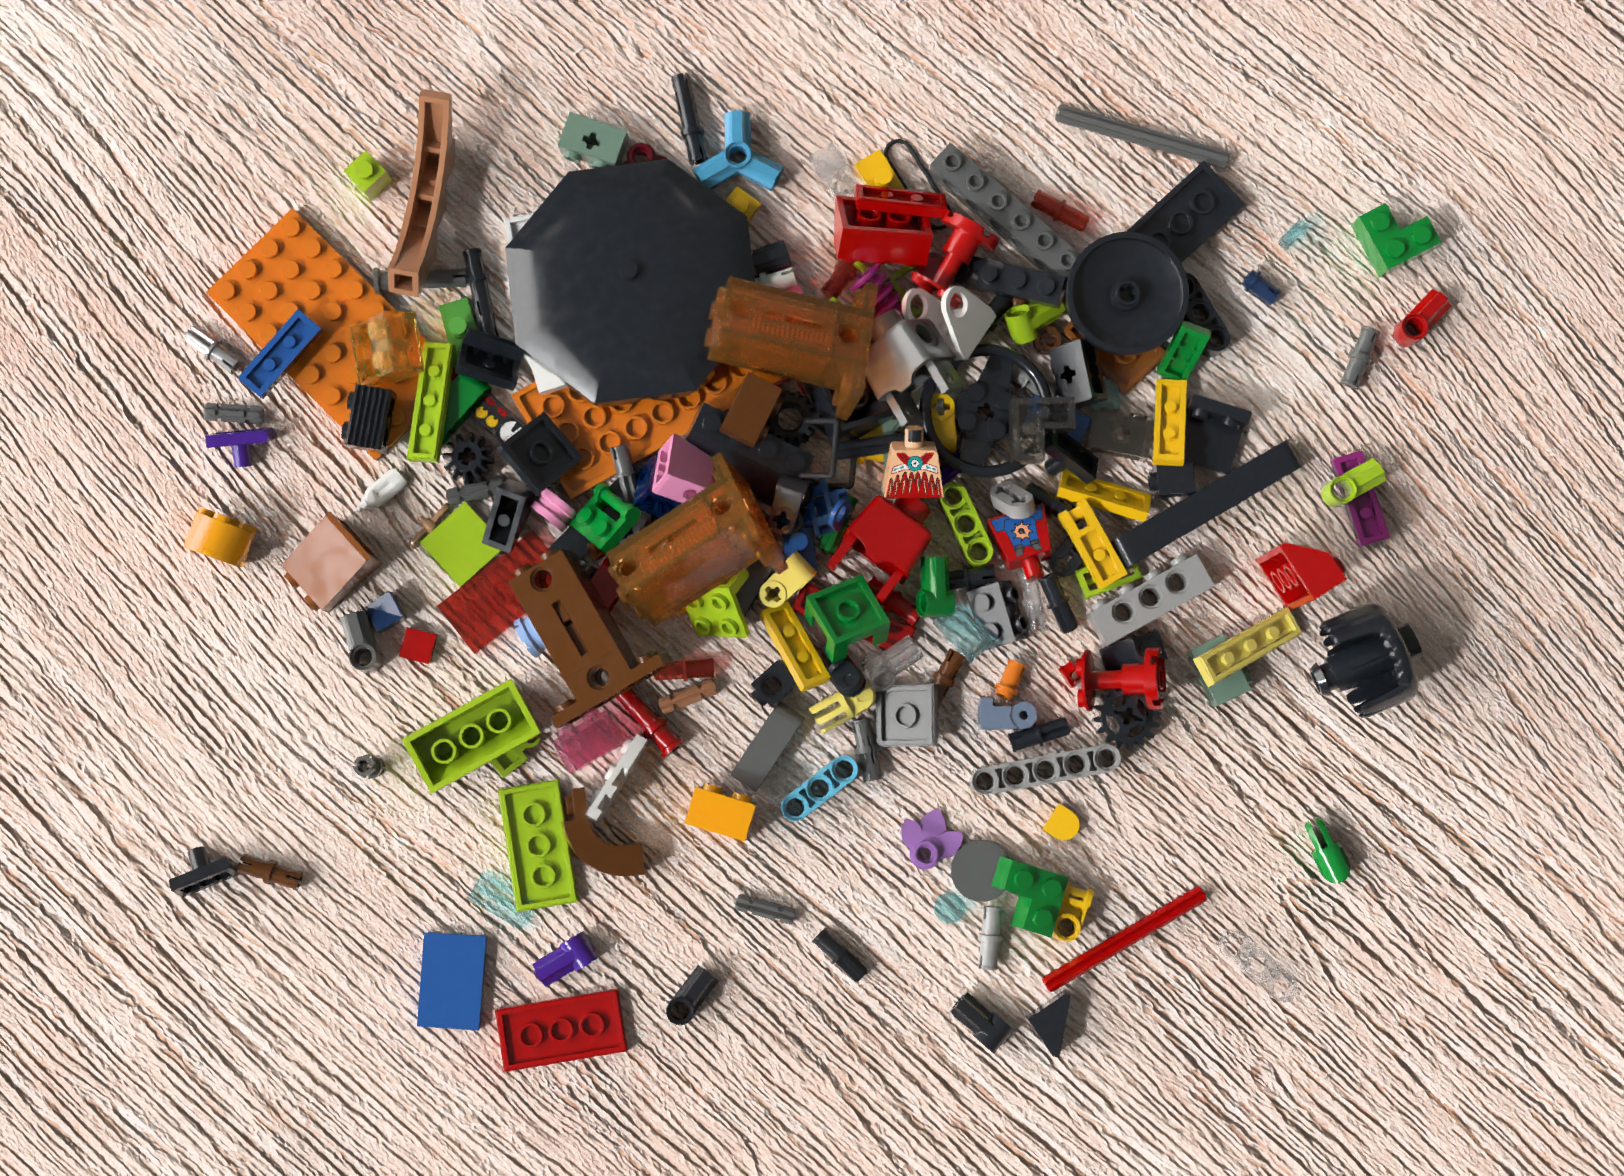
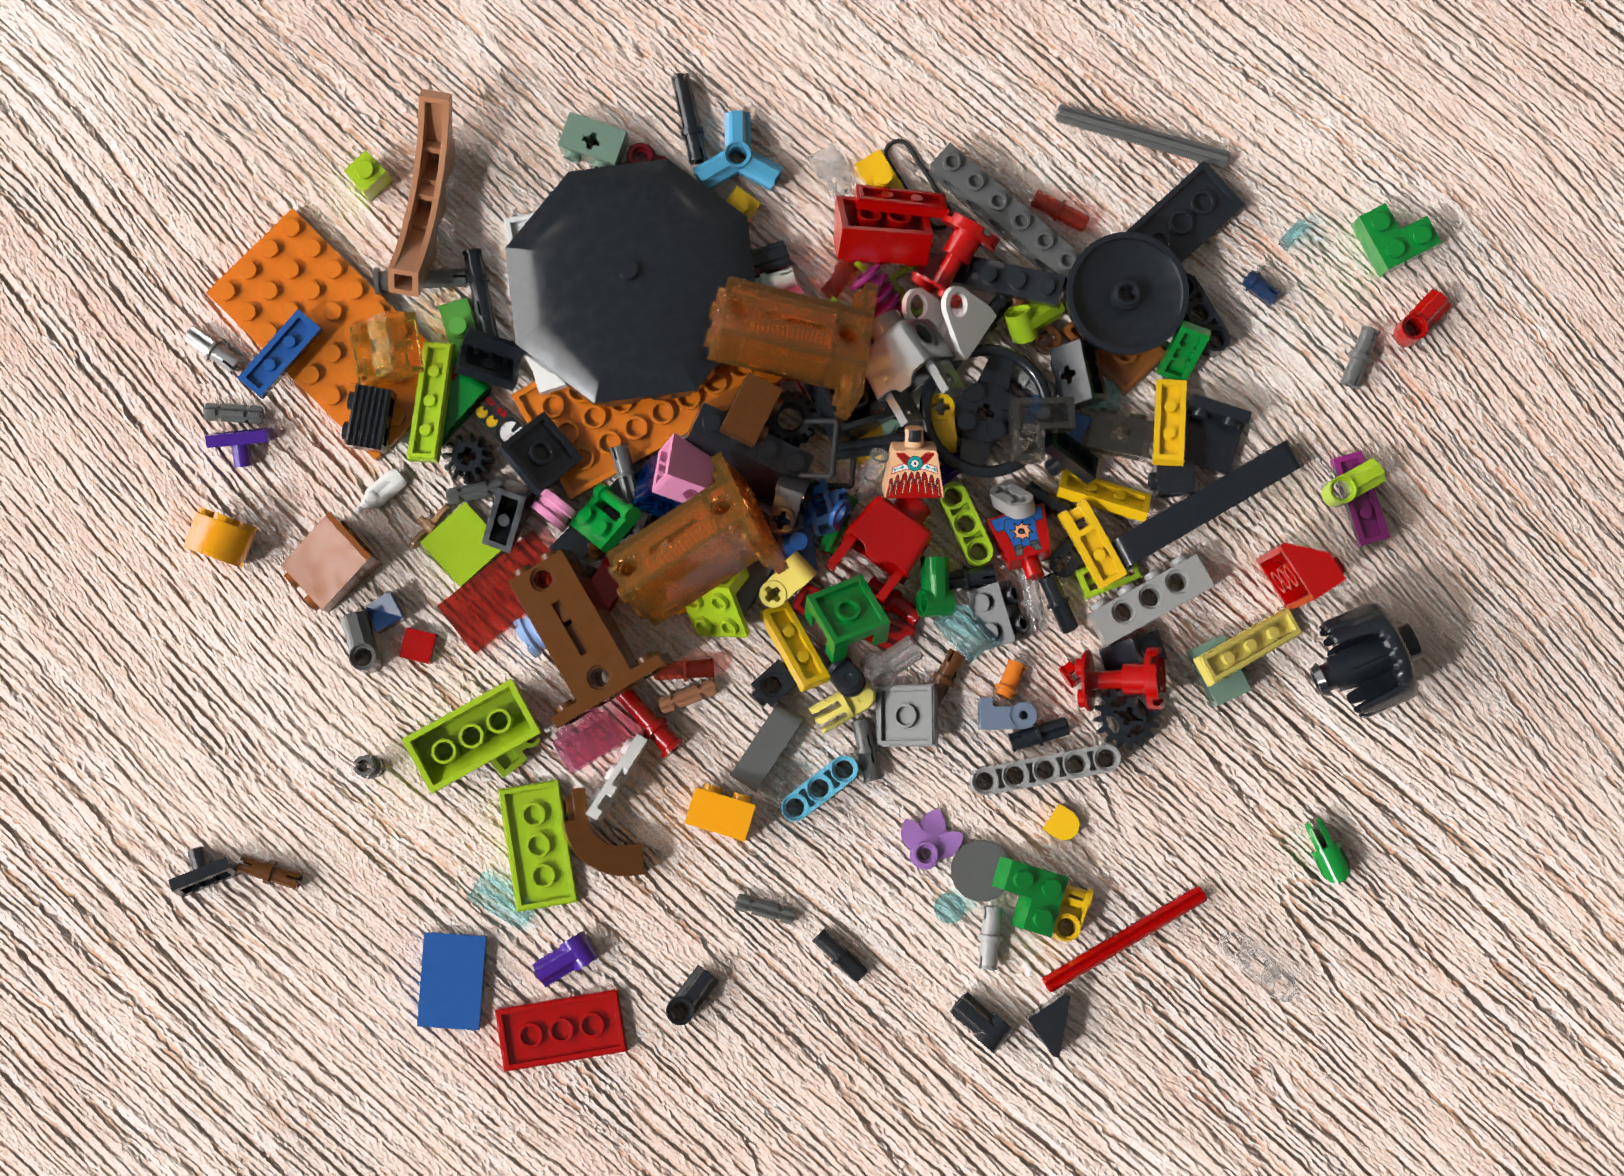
(871, 475): none -> clear pin

